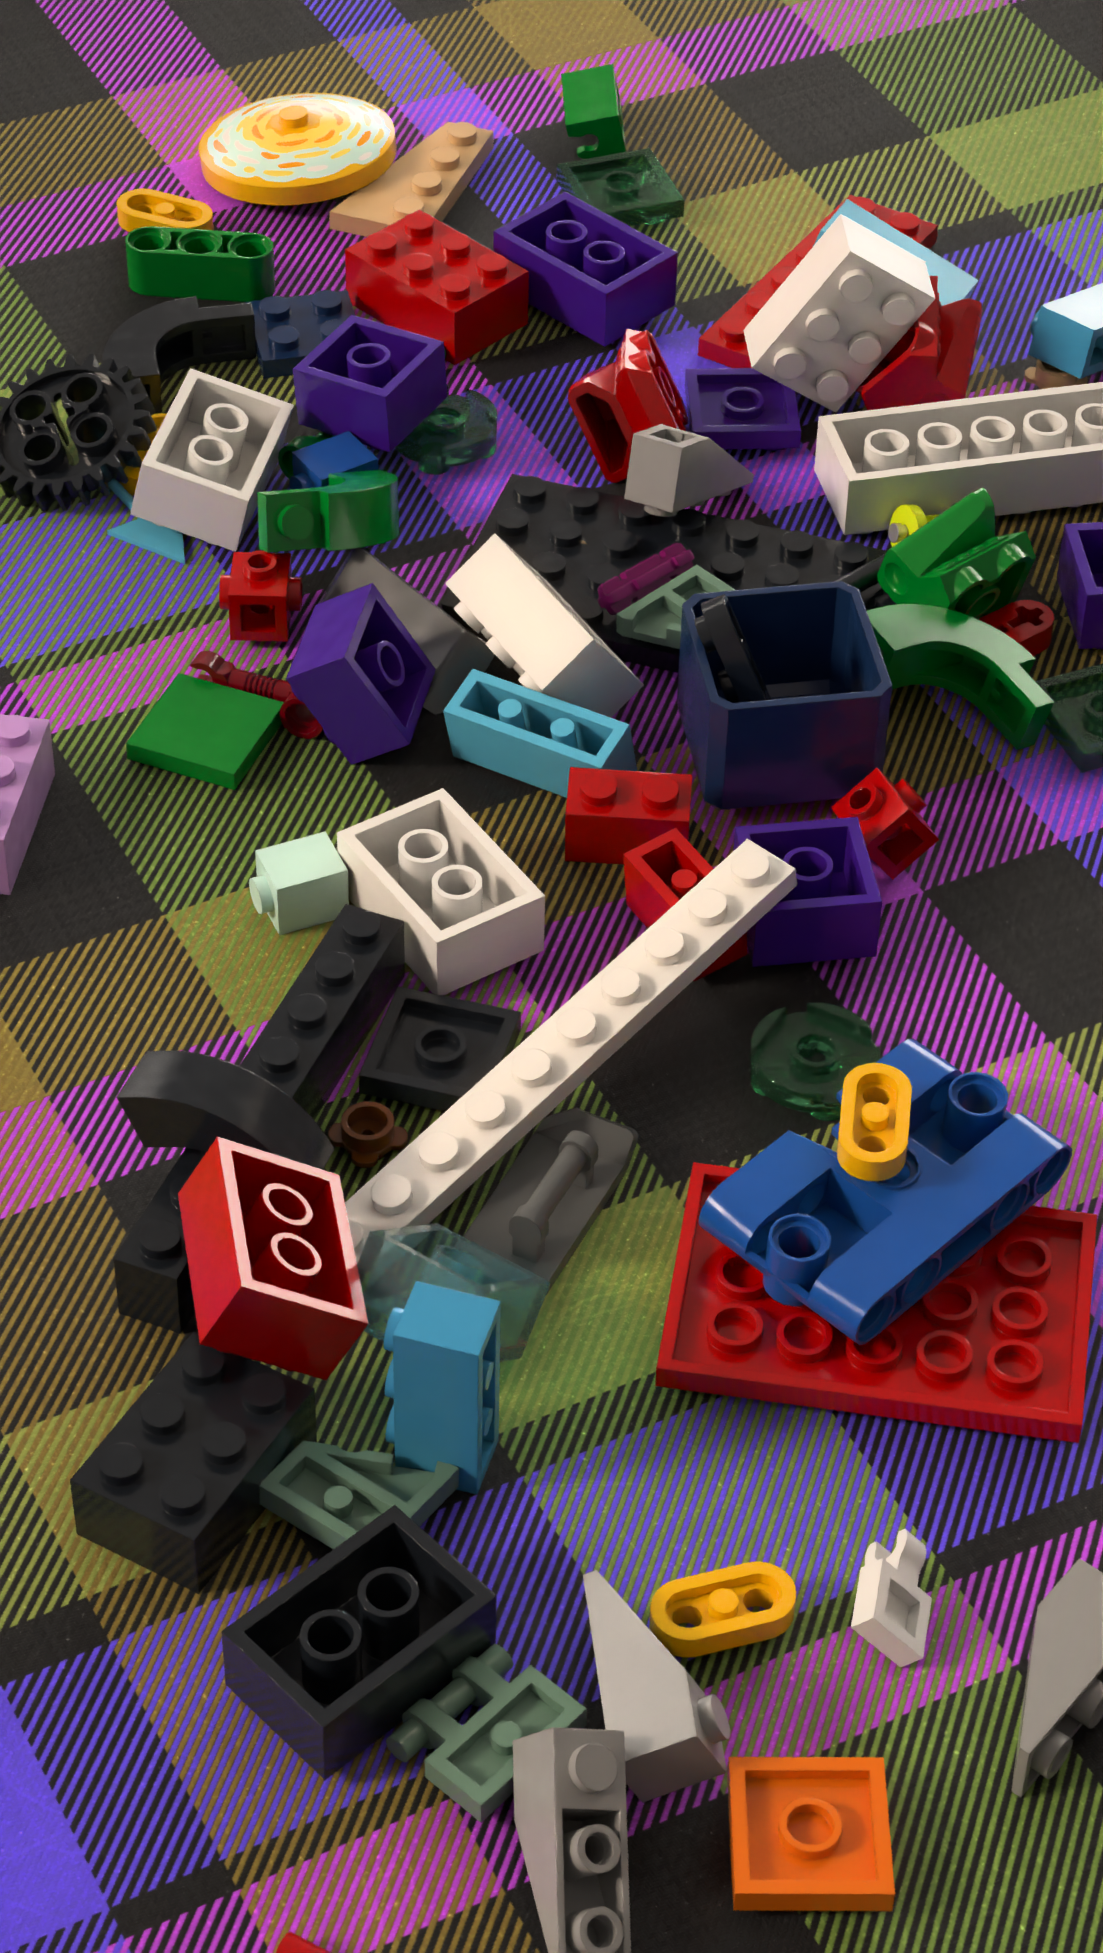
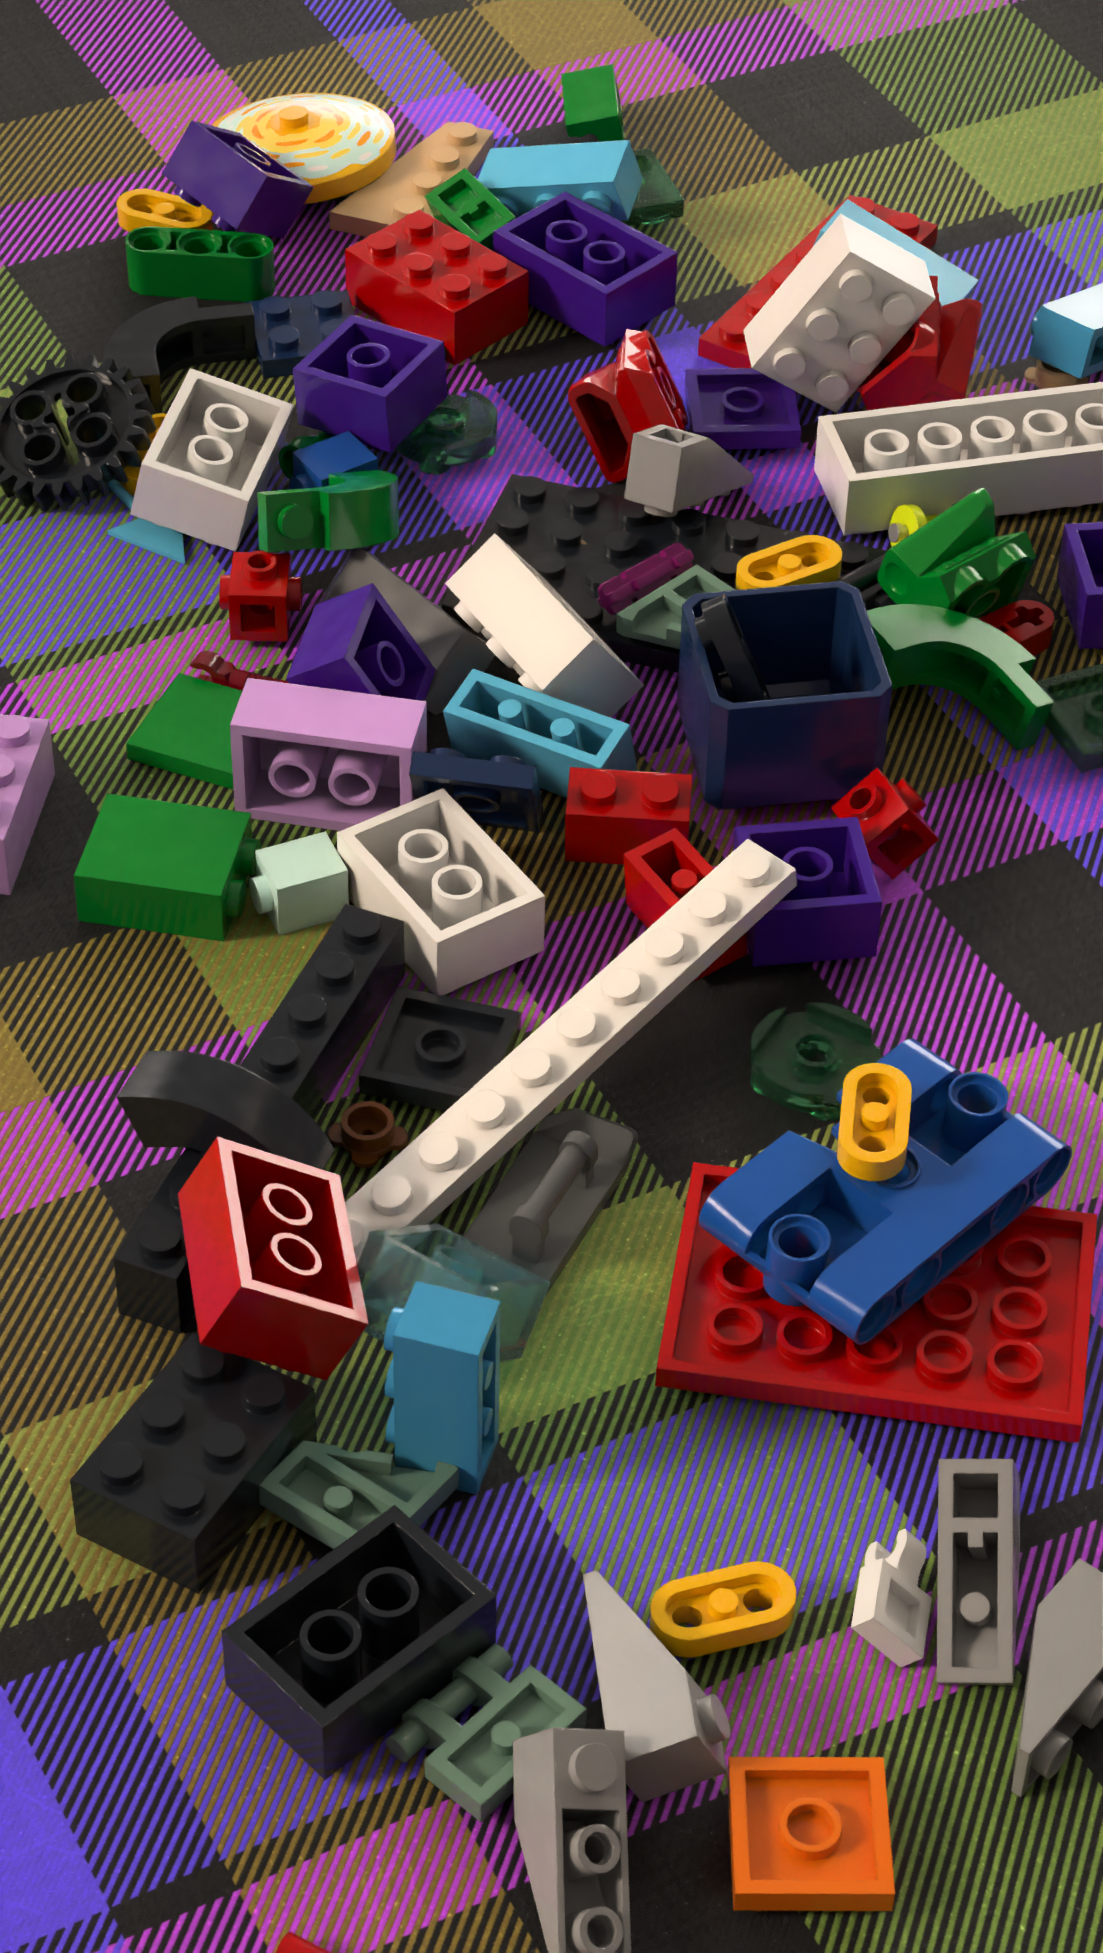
(166, 867): none -> green brick
(236, 181): none -> dark purple brick
(322, 753): none -> lavender brick
(468, 207): none -> green hinge
(490, 792): none -> dark blue plate
(592, 171): none -> medium azure brick
(793, 562): none -> yellow plate
(977, 1571): none -> light grey slope

